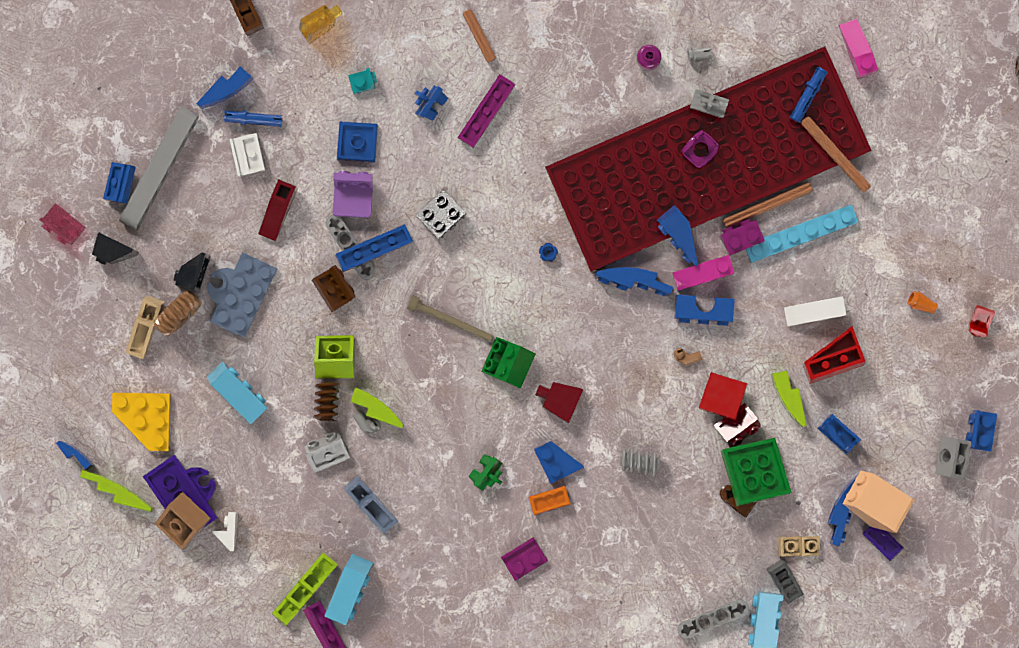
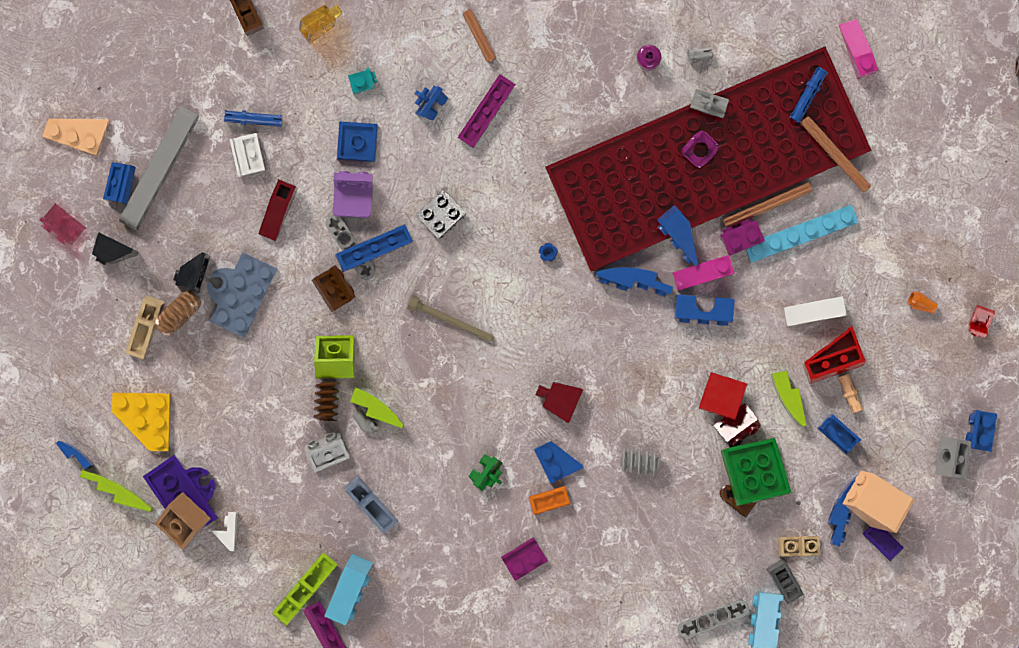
(77, 133): none -> light nougat wing
(225, 89): blue slope -> none
(237, 392): medium azure wedge -> none
(508, 362): green slope -> none
(686, 358): medium nougat arm -> none
(850, 393): none -> light nougat pin

